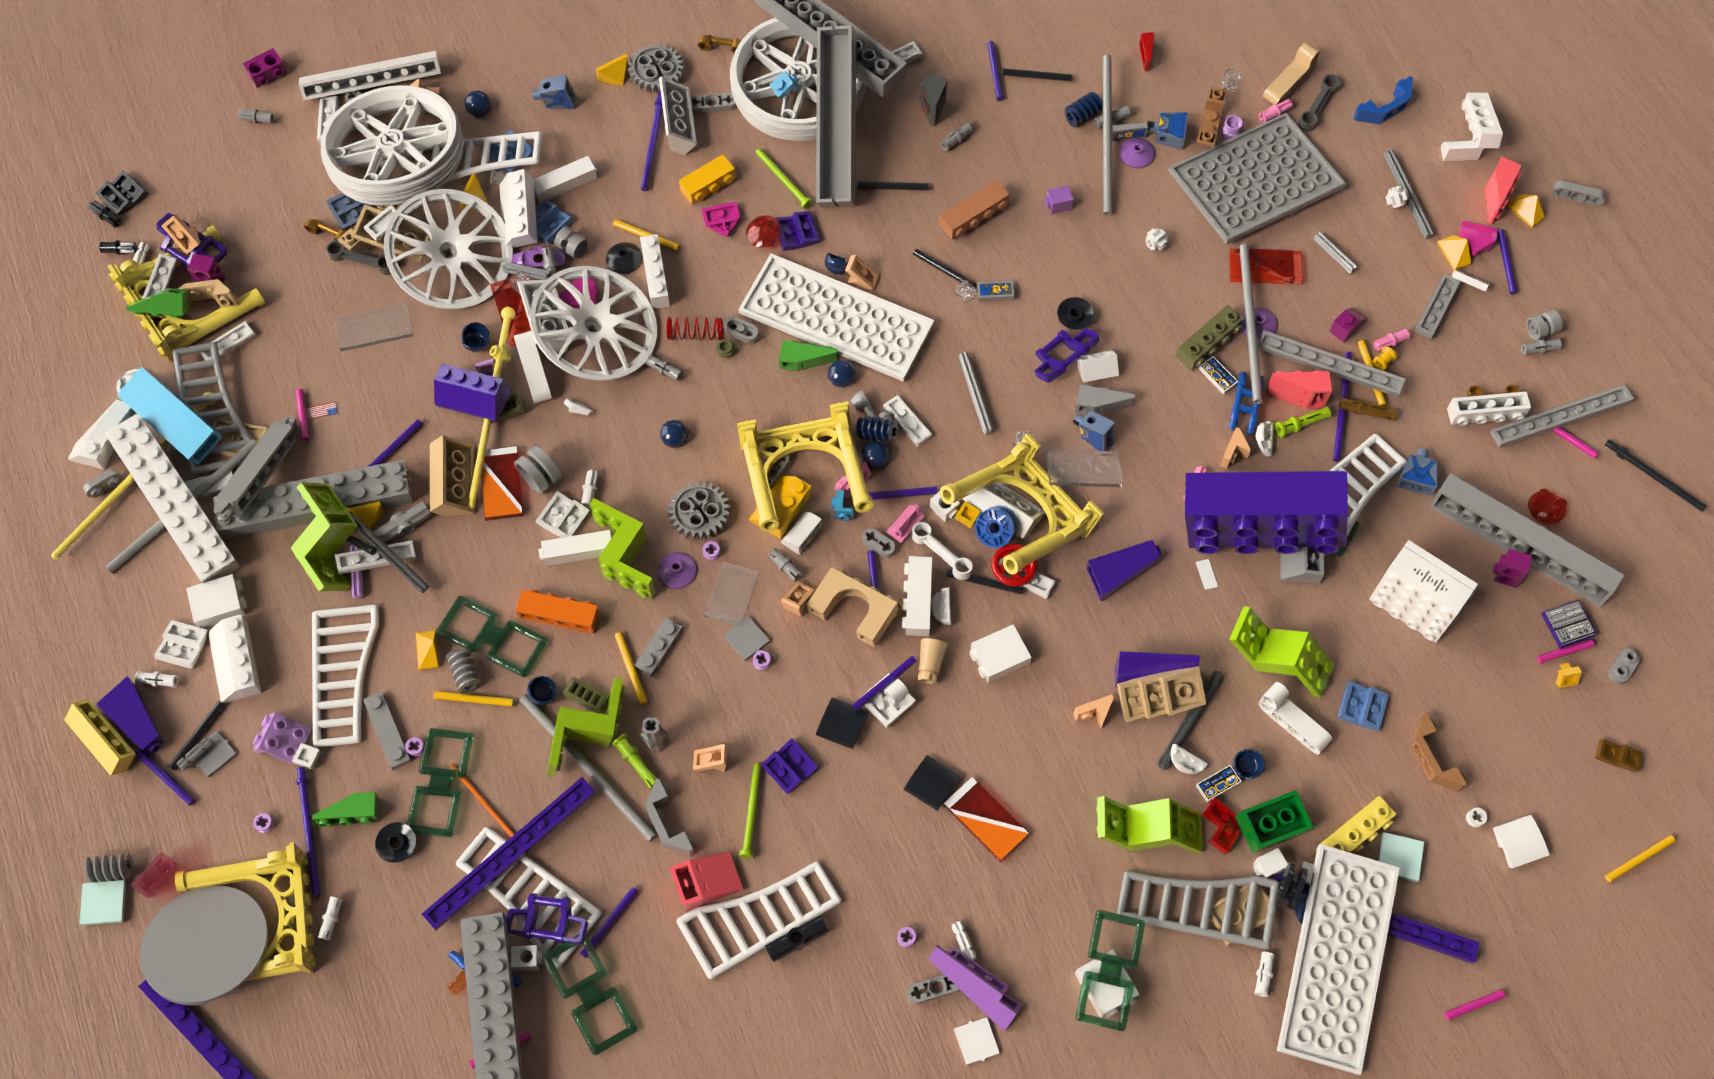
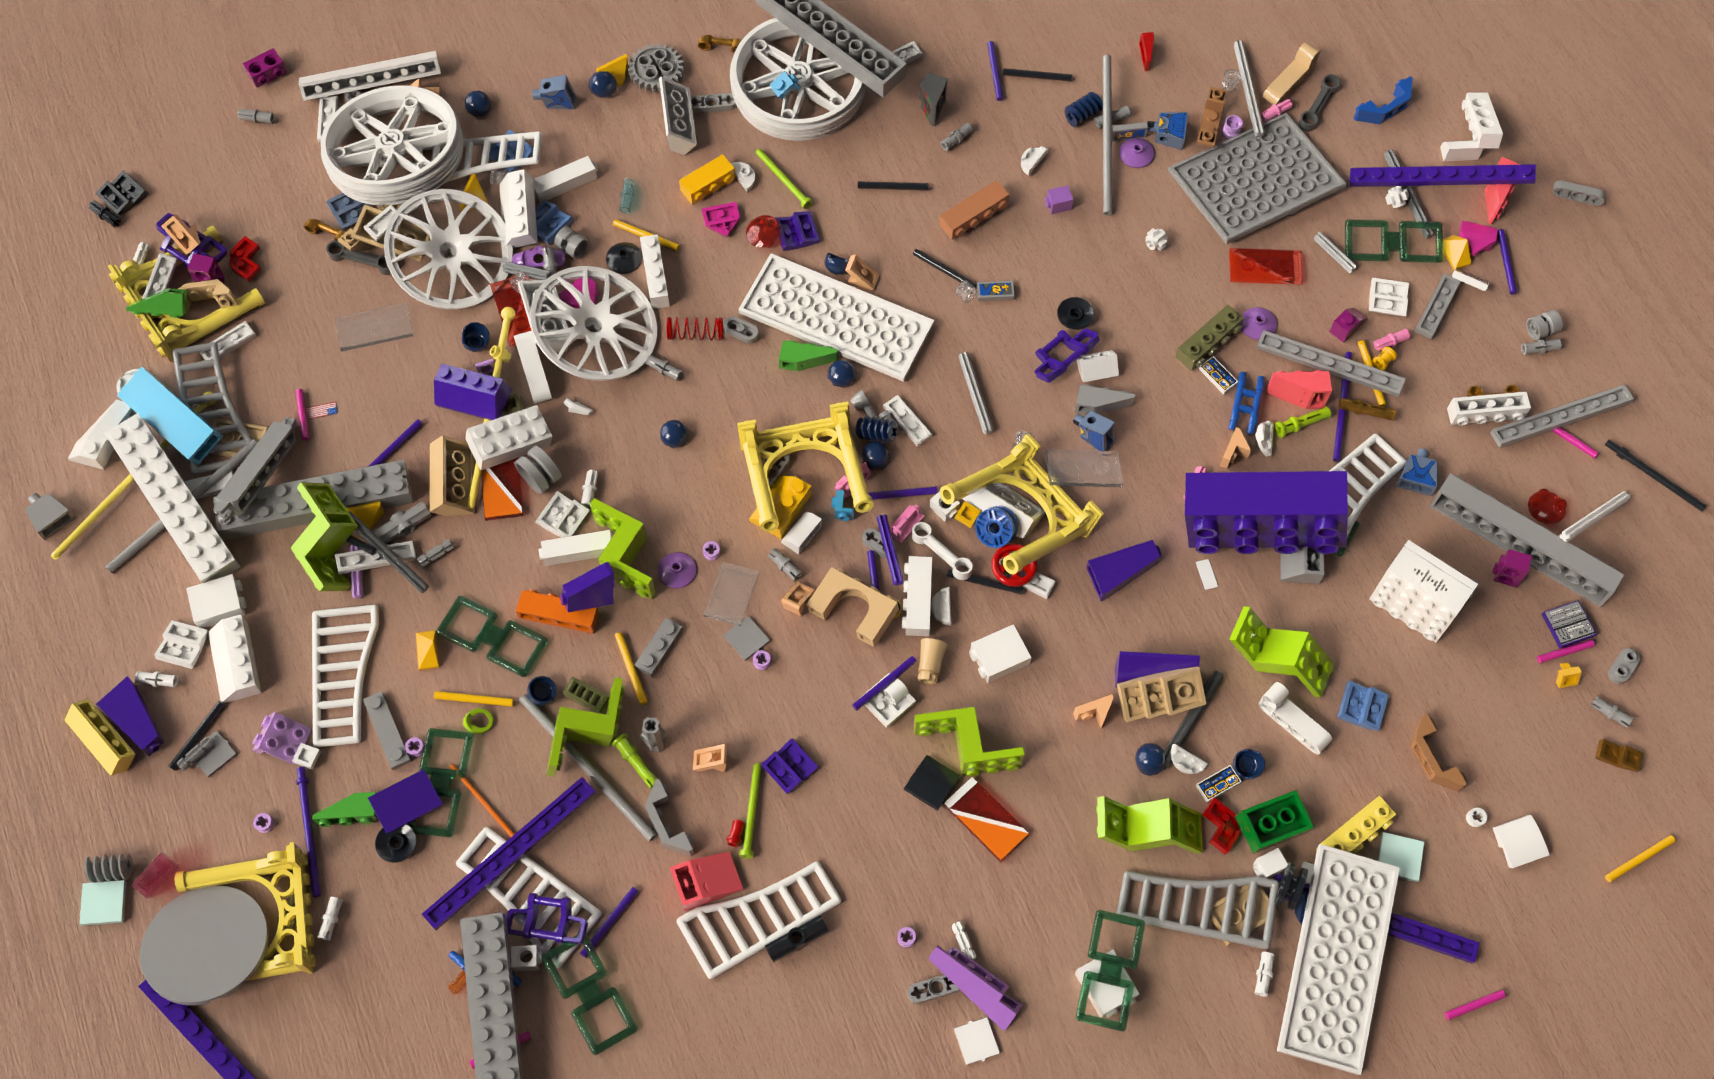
(47, 514): none -> light grey torso
(102, 482): light grey plate -> none
(117, 247): black axle -> none
(165, 777): dark purple bar -> none
(241, 256): none -> red plate
(405, 801): none -> dark purple tile
(435, 553): none -> light grey axle
(463, 670): light grey piece -> none
(474, 729): none -> lime piece
(508, 437): none -> white brick
(590, 589): none -> dark purple slope
(602, 84): none -> dark blue hair
(626, 196): none -> clear light blue pin
(652, 143): dark purple bar -> none
(713, 501): light grey gear -> none
(725, 348): olive plate -> none
(734, 837): none -> red pin
(744, 174): none -> white plate
(836, 117): light grey piece -> none
(841, 723): black slope -> none
(890, 549): none -> dark purple axle
(968, 741): none -> lime bracket
(1032, 158): none -> white plate
(1150, 759): none -> dark blue hair
(1249, 89): none -> light grey axle
(1250, 324): light grey piece -> none
(1388, 297): none -> white slope
(1394, 241): none -> clear green bar
(1443, 175): none -> dark purple plate
(1527, 208): yellow slope -> none
(1595, 516): none -> white axle
(1612, 711): none -> light grey pin

